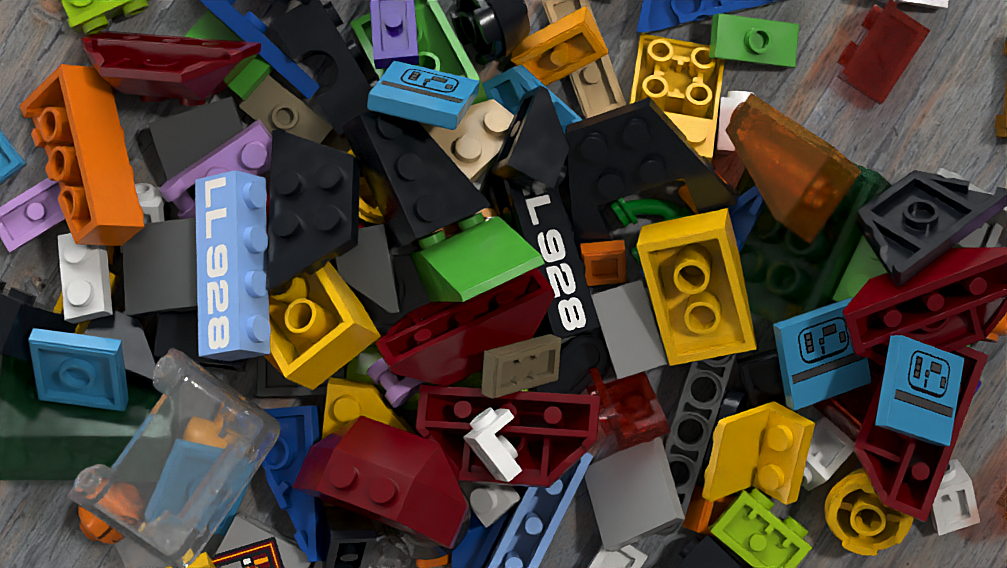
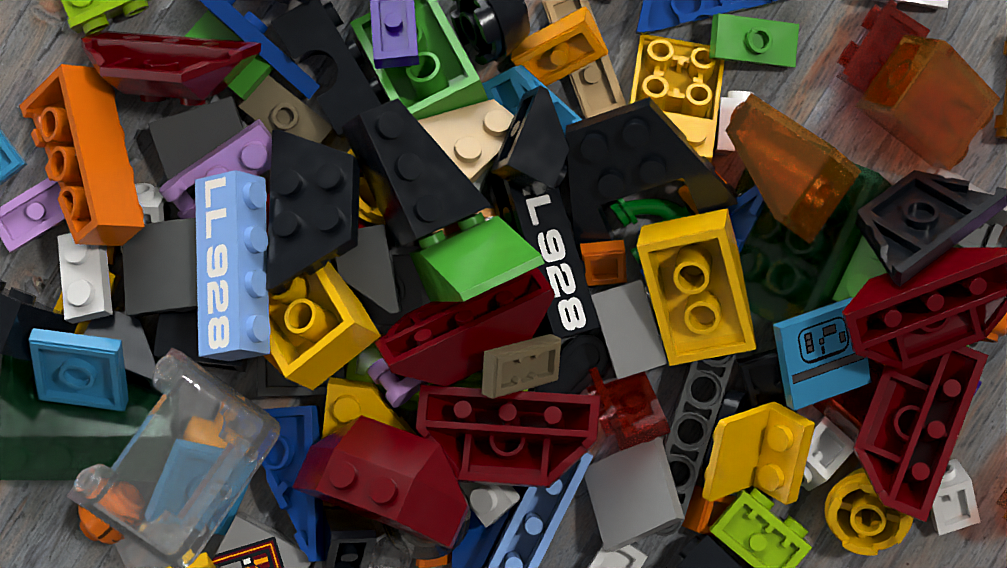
(423, 95): dark azure tile -> none
(493, 451): white bracket -> none
(919, 391): dark azure tile -> none
(929, 100): none -> clear orange slope

